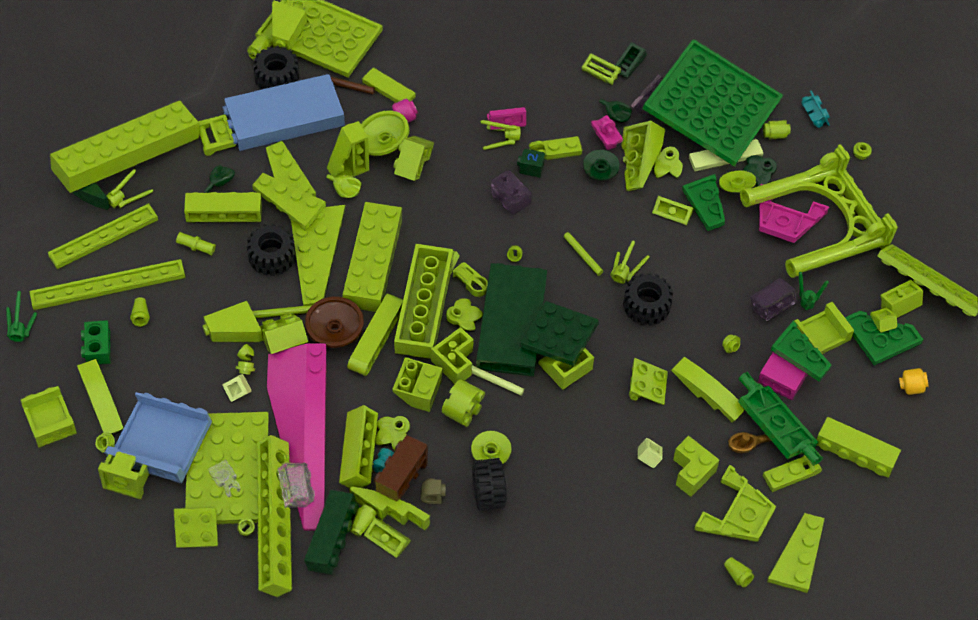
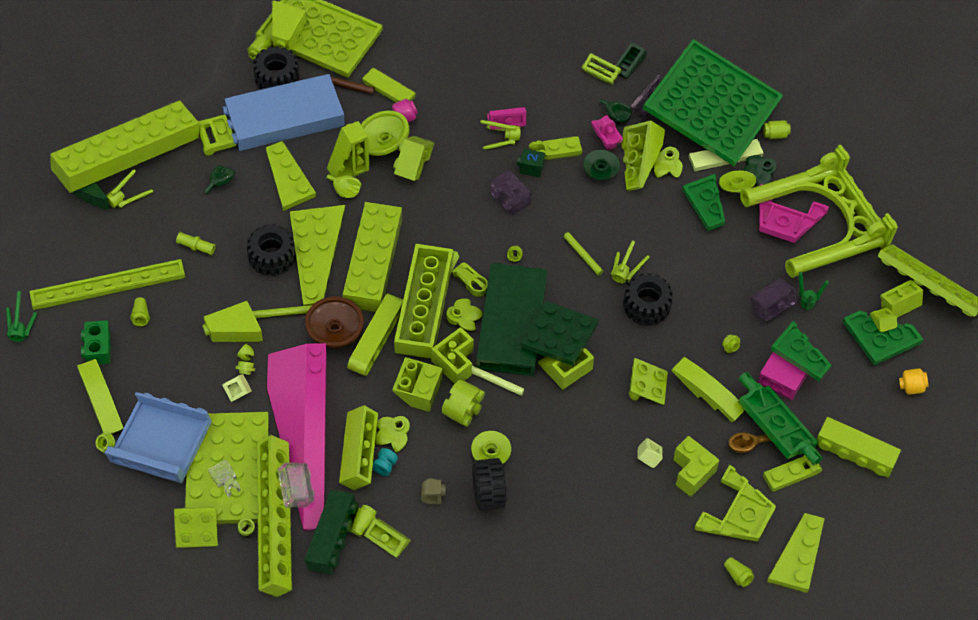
(48, 416): lime panel -> none
(102, 236): lime tile -> none
(118, 477): lime panel -> none
(223, 207): lime brick -> none
(283, 333): lime slope -> none
(294, 202): lime wing -> none
(384, 506): lime slope -> none
(402, 467): reddish brown wedge -> none
(672, 210): lime slope -> none
(819, 115): teal hinge -> none
(826, 329): lime panel -> none
(862, 150): lime plate -> none

